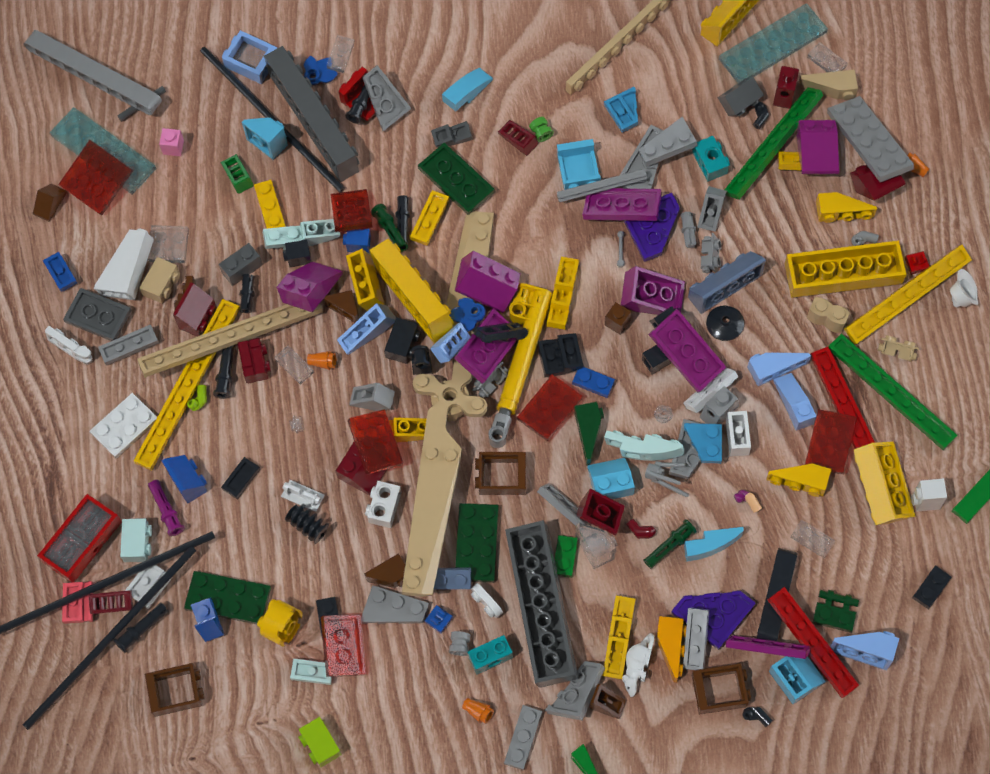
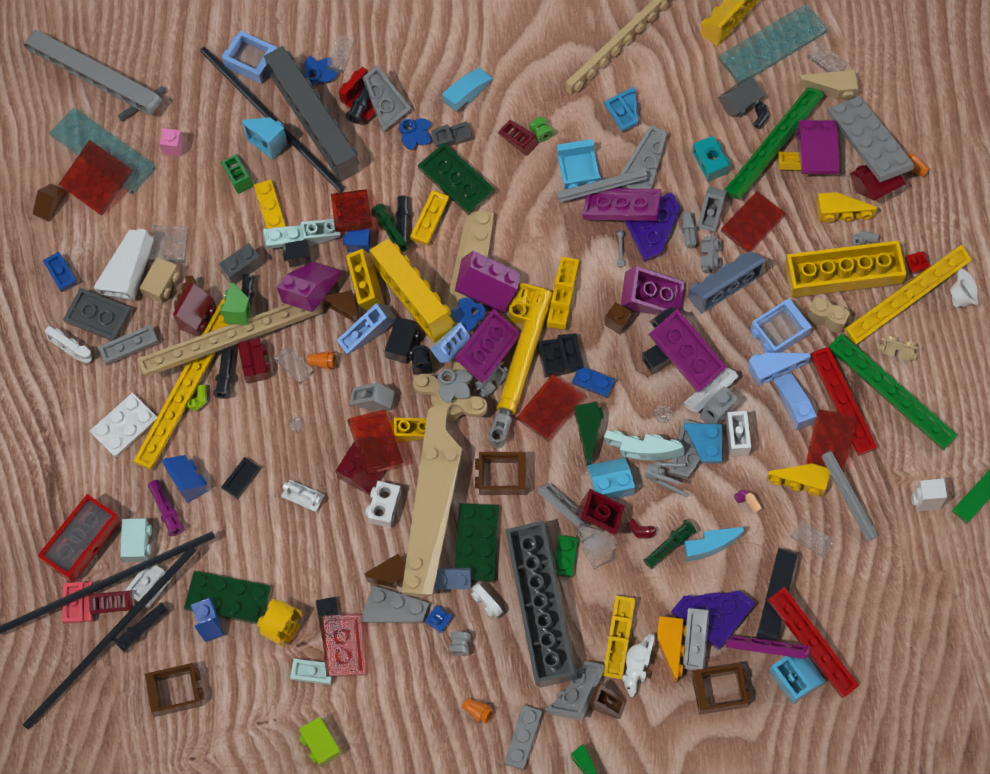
(236, 306): none -> bright green slope
(306, 523): black piece -> none
(416, 134): none -> blue plate
(456, 386): none -> light grey plate
(490, 654): teal brick -> none
(500, 332): black hinge -> none
(668, 143): light grey wing -> none
(722, 330): black dish -> none
(753, 222): none -> clear red plate
(756, 713): black arm -> none
(780, 327): none -> window
(786, 82): dark red torso -> none
(832, 616): dark green plate -> none
(849, 496): none -> light grey axle
(870, 648): light blue slope -> none
(884, 483): yellow slope -> none
(931, 587): black plate -> none

